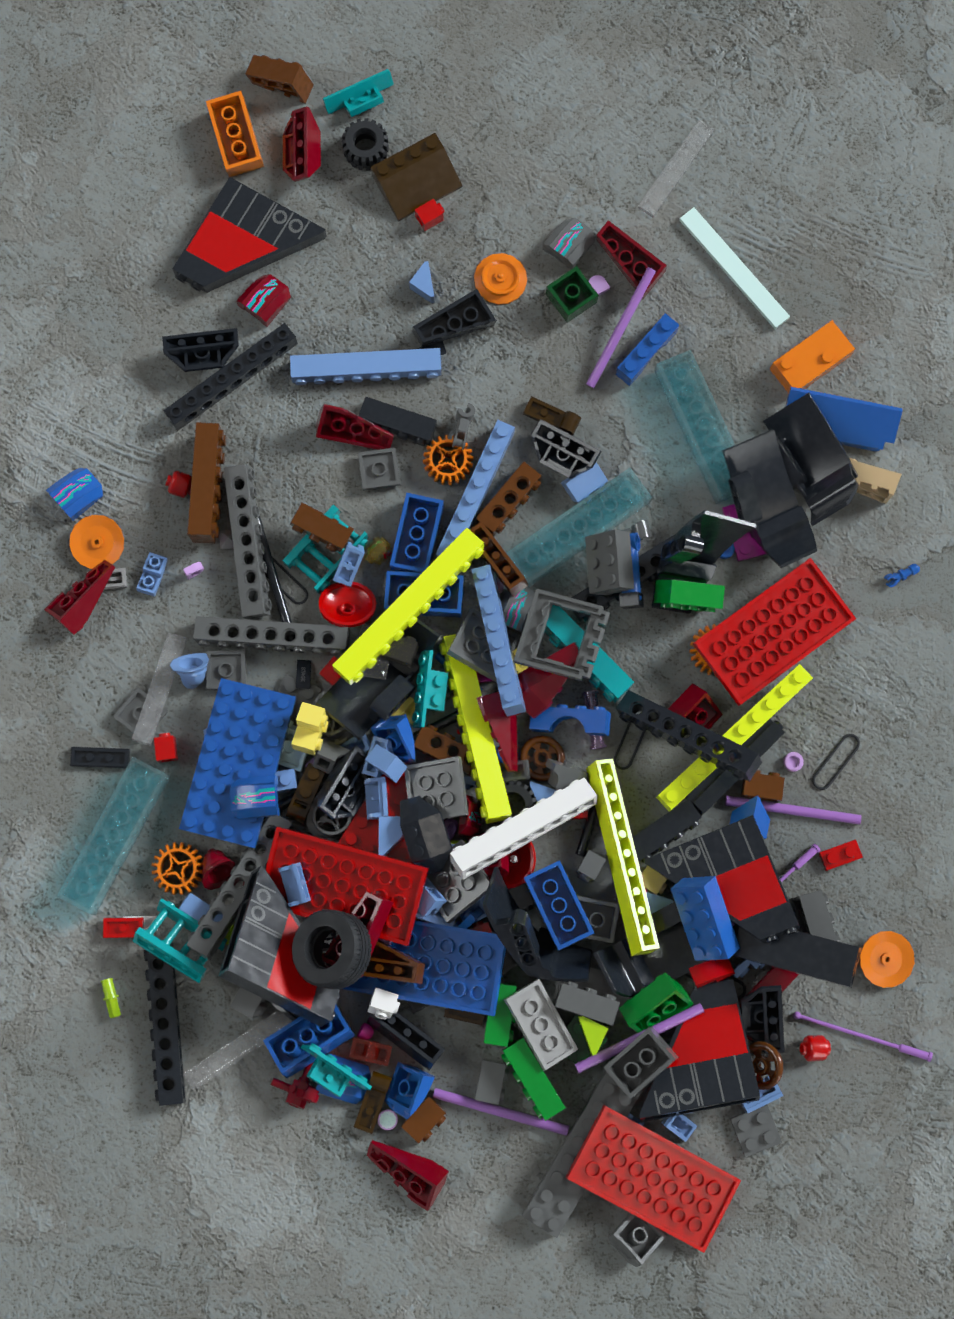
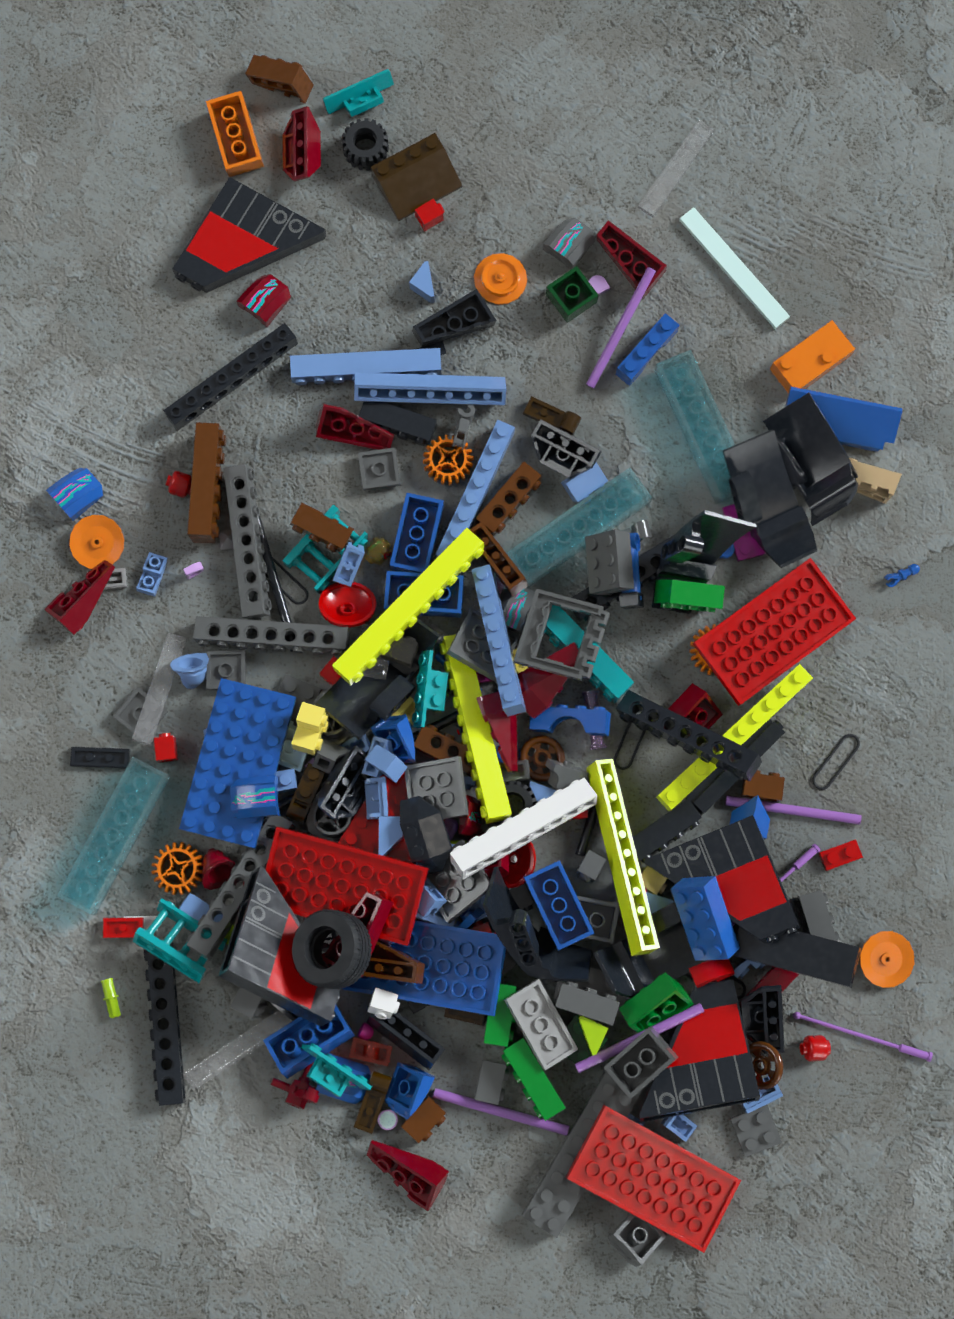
(201, 349): black wedge -> none
(294, 884): medium blue hinge -> none
(303, 674): black sticker -> none
(429, 388): none -> medium blue brick
(793, 761): lavender tile -> none

